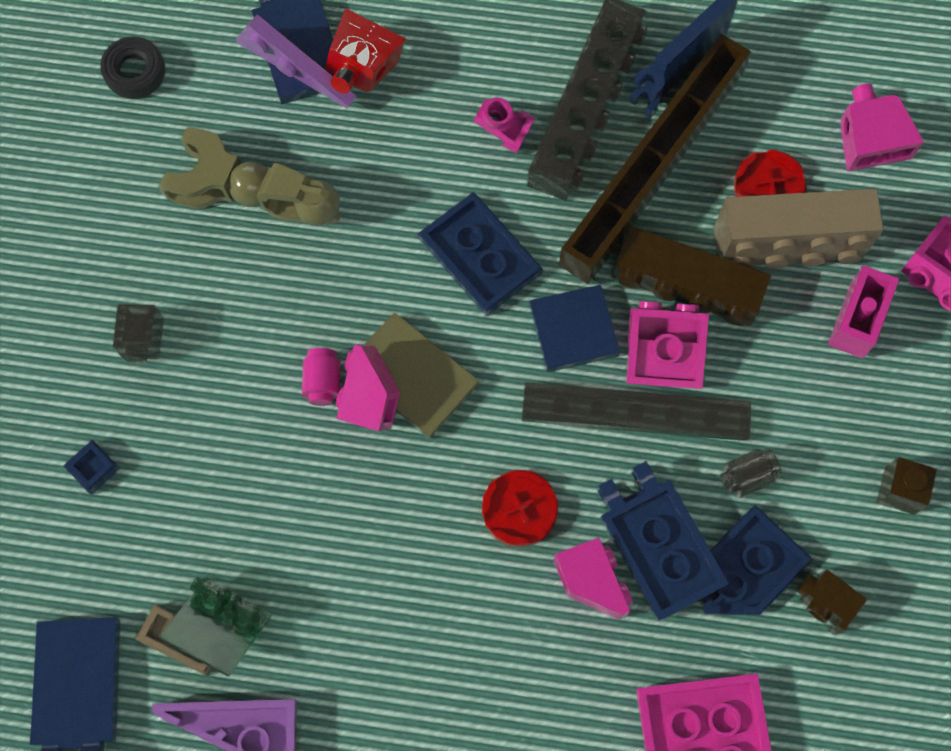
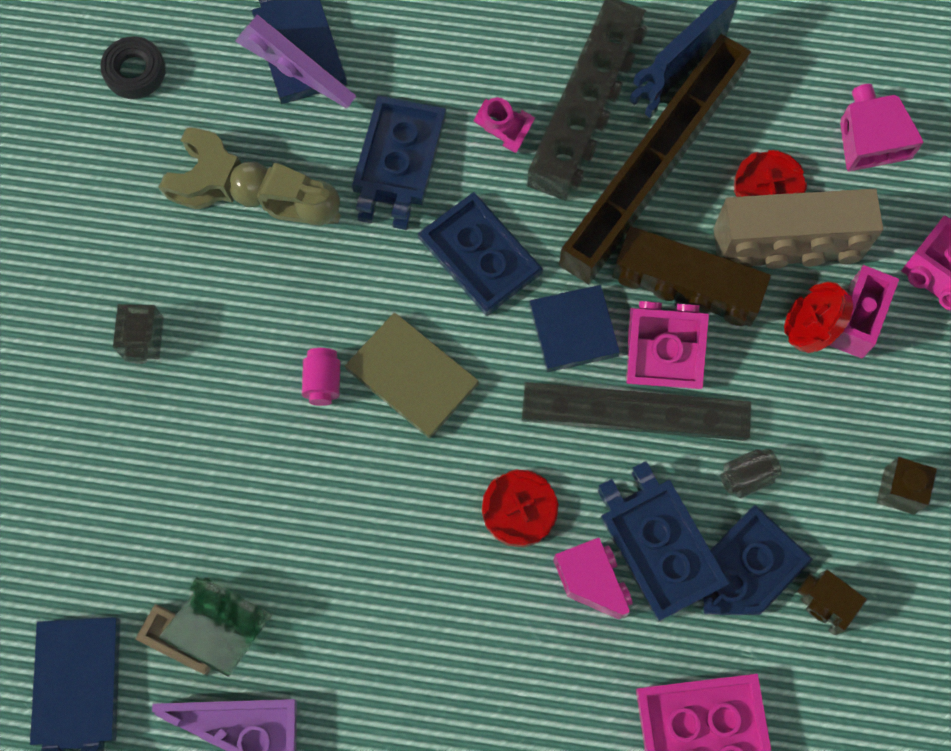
(91, 467): dark blue tile -> none
(361, 53): red torso -> none
(369, 390): dark pink slope -> none
(397, 157): none -> dark blue tile
(818, 317): none -> red tile

